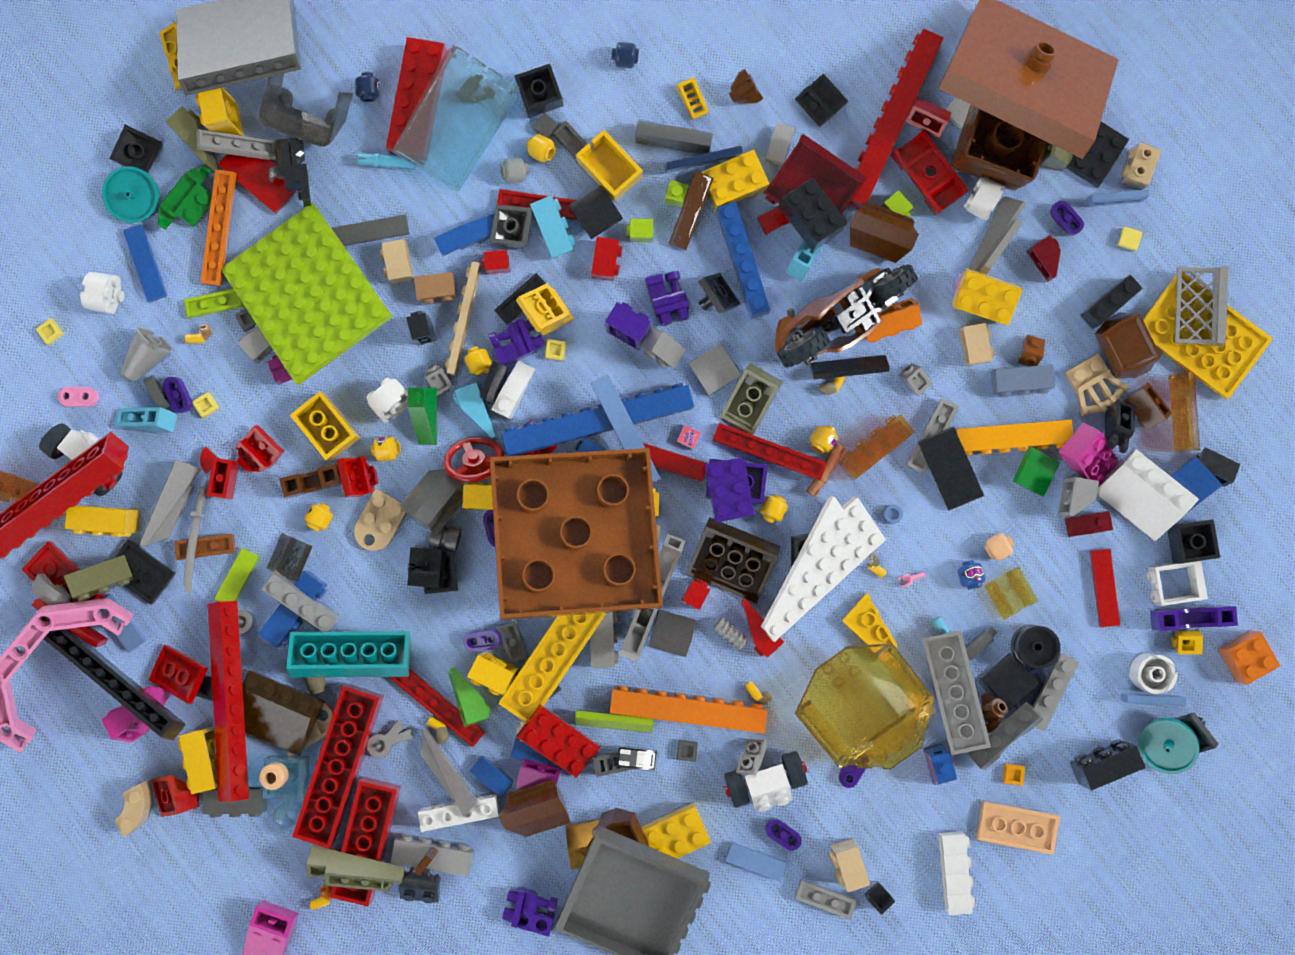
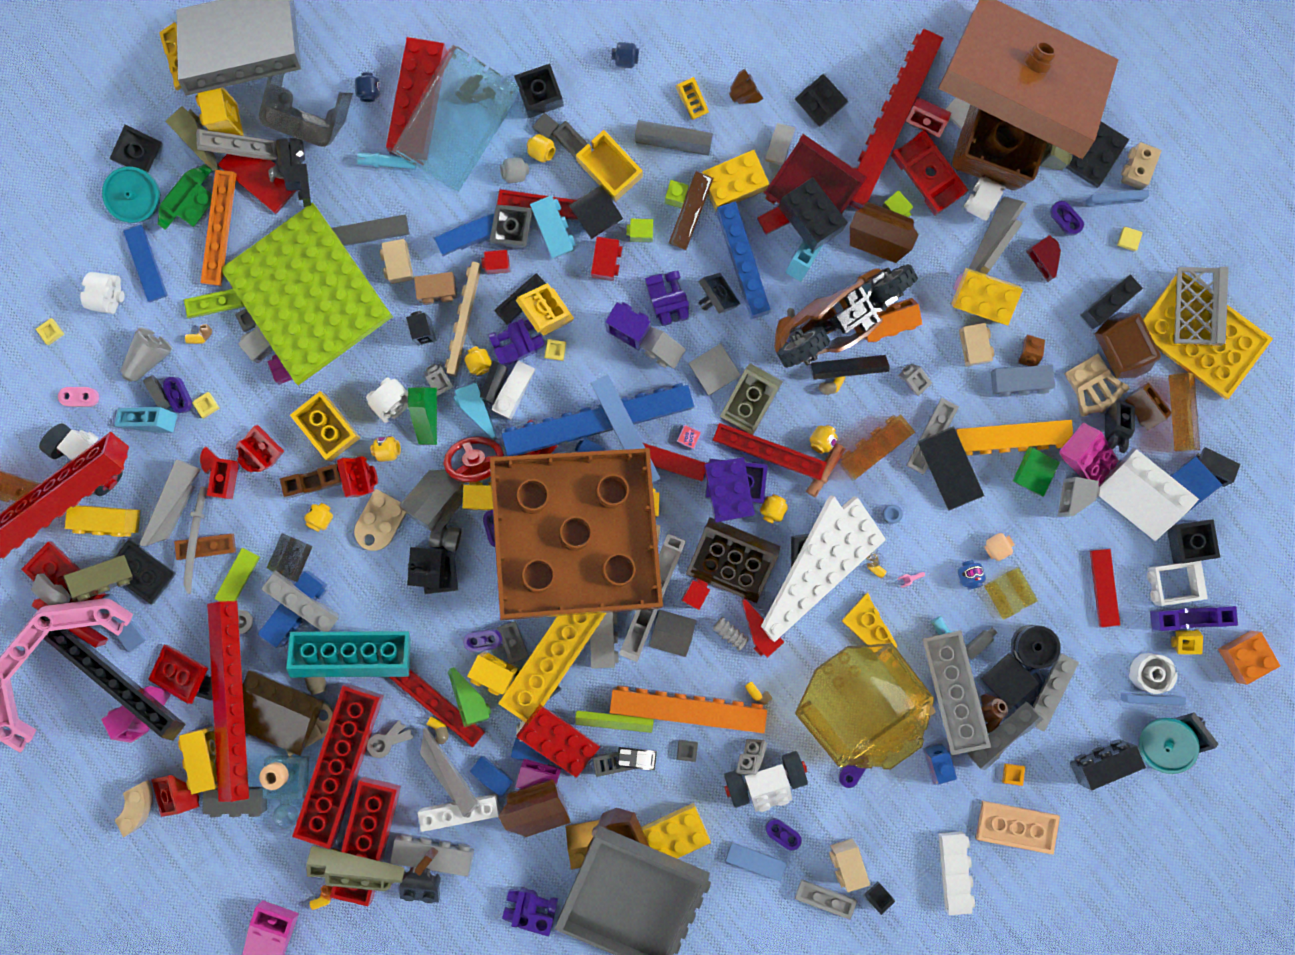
(703, 159): dark blue tile -> none
(1089, 524): dark red slope -> none

